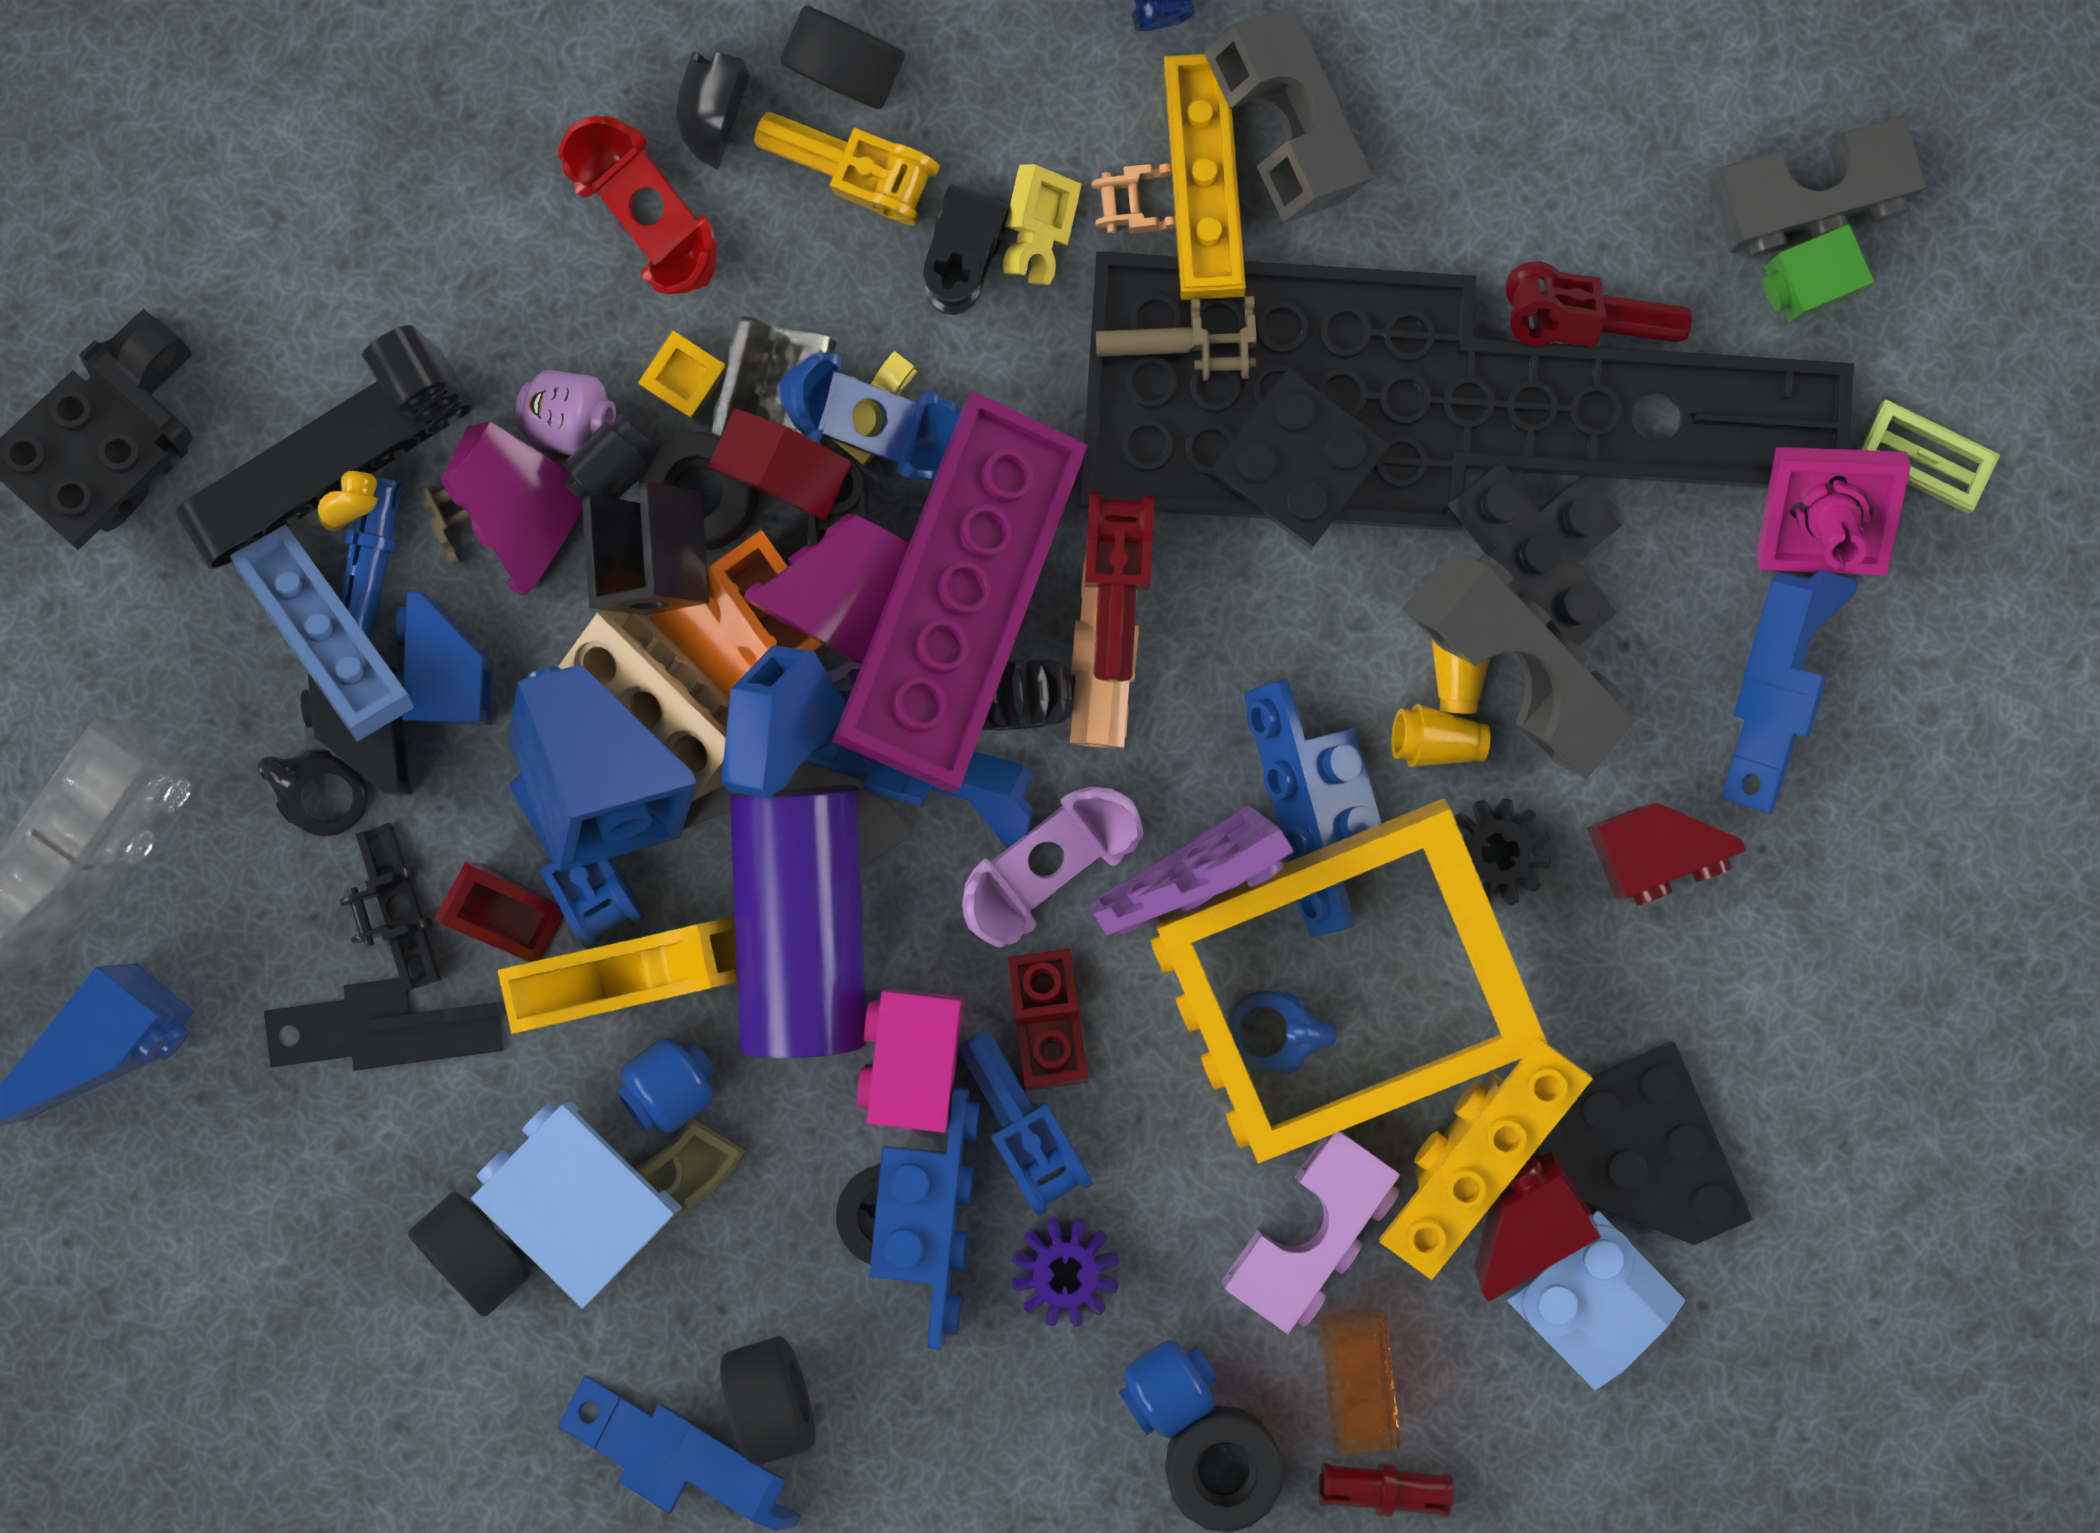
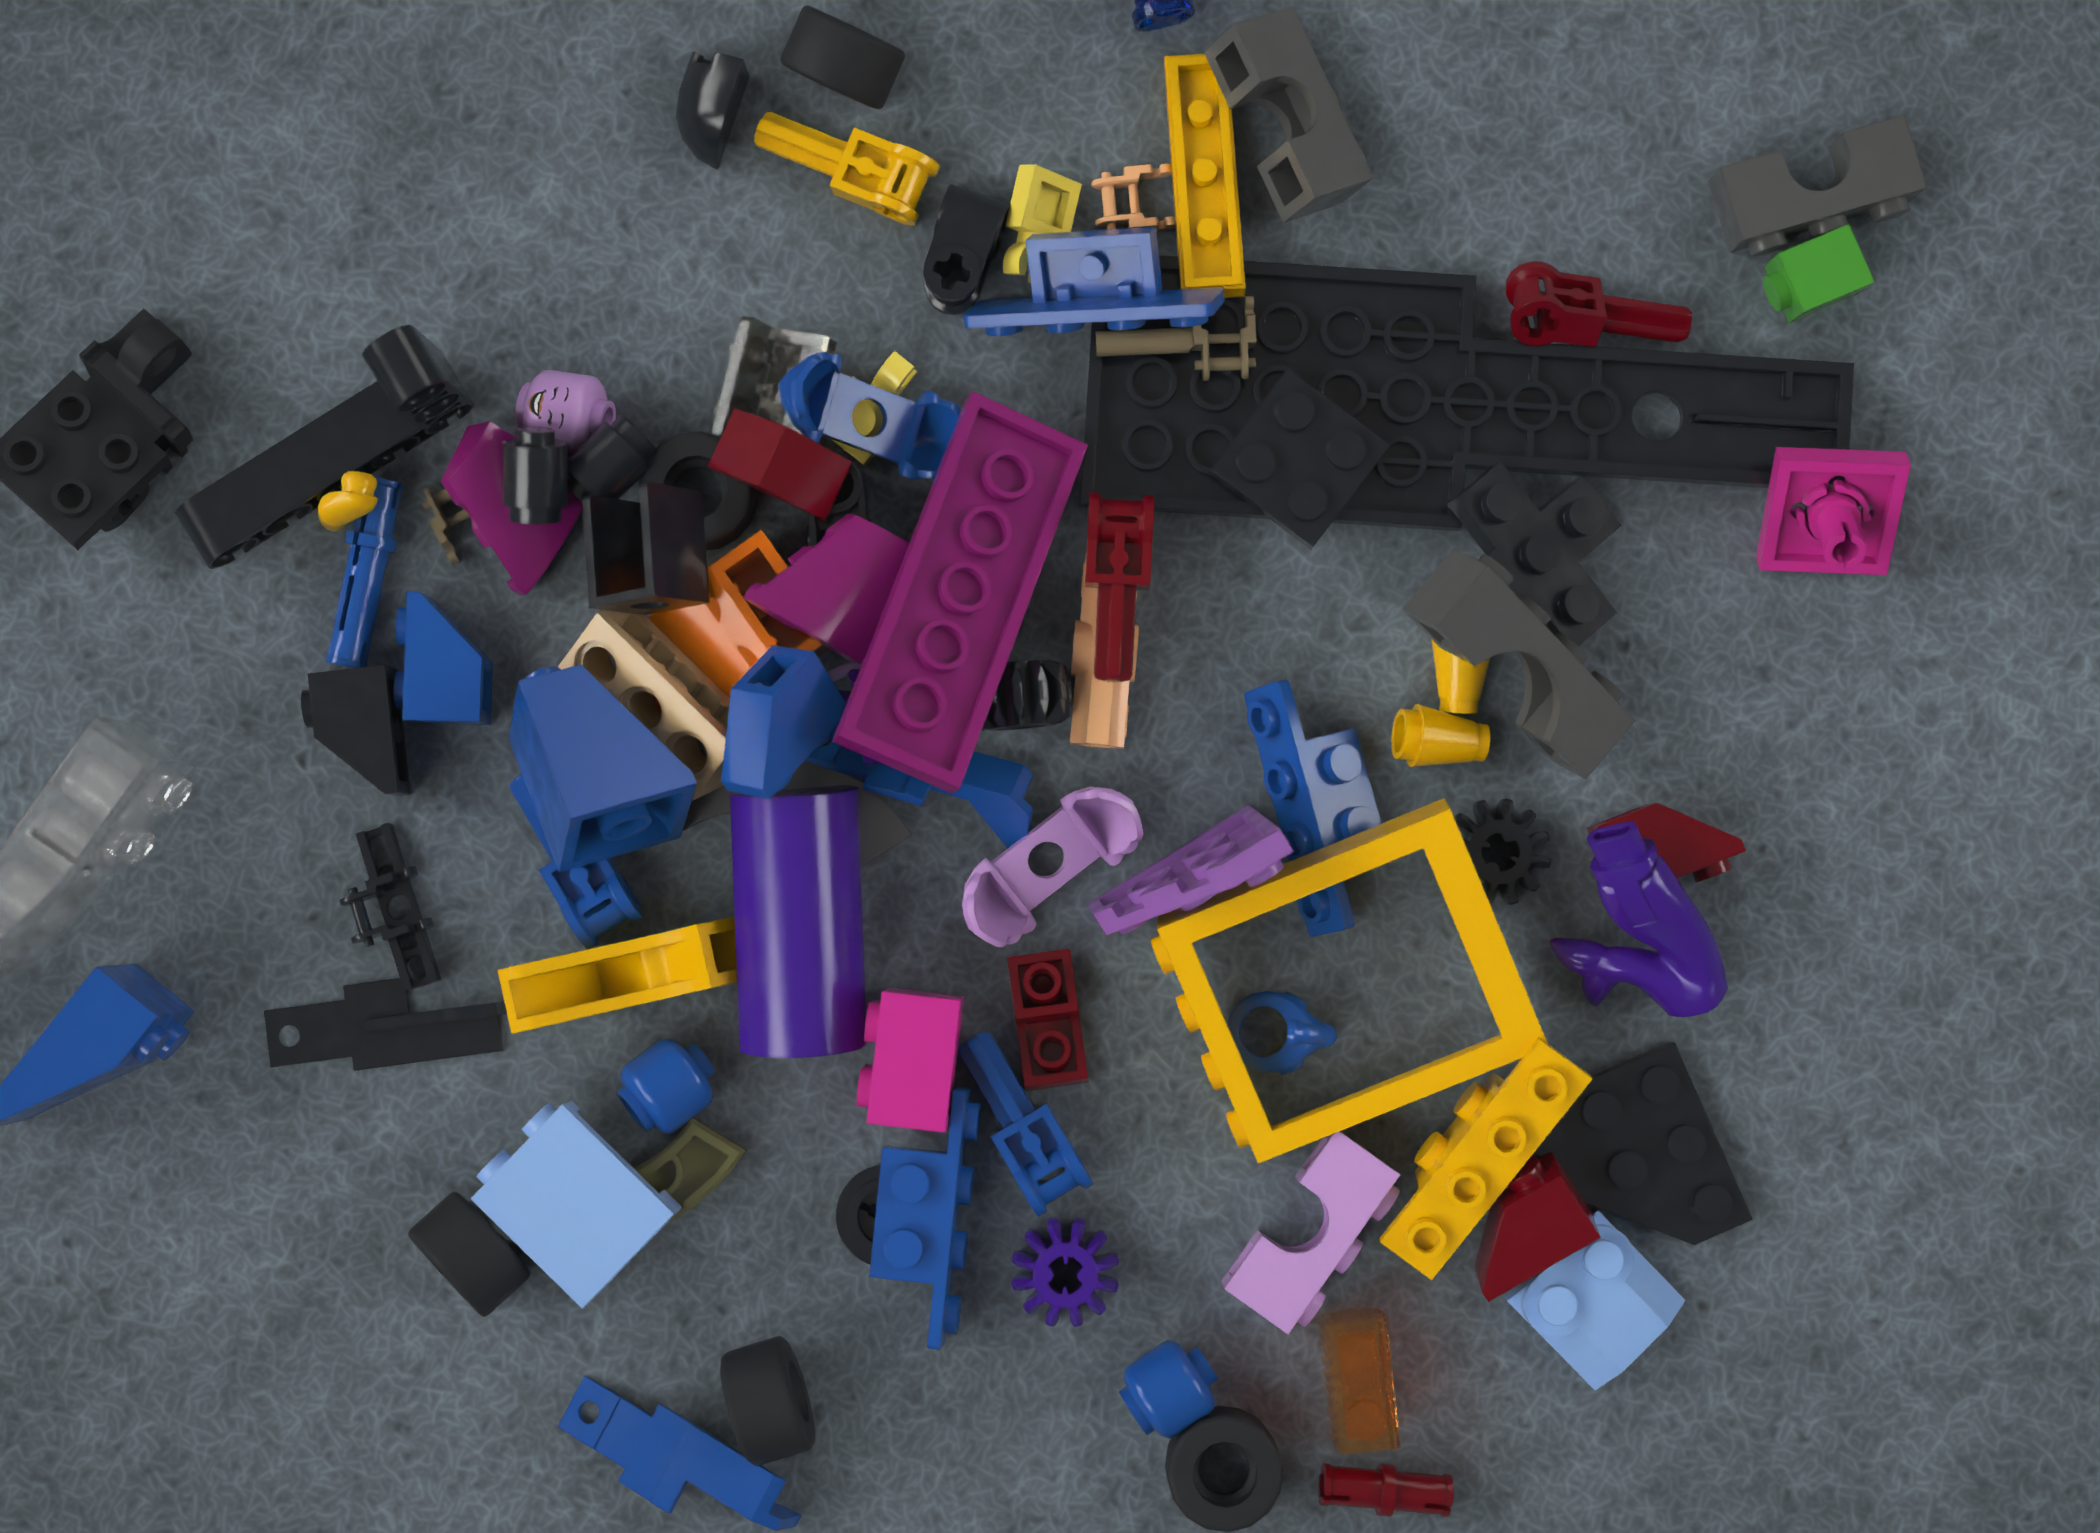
(291, 774): black piece -> none
(322, 632): medium blue plate -> none
(500, 912): dark red slope -> none
(535, 476): none -> black brick
(611, 160): red piece -> none
(683, 375): yellow plate -> none
(1094, 279): none -> bracket
(1653, 907): none -> dark purple piece
(1776, 693): blue piece -> none
(1942, 491): yellowish green tile -> none

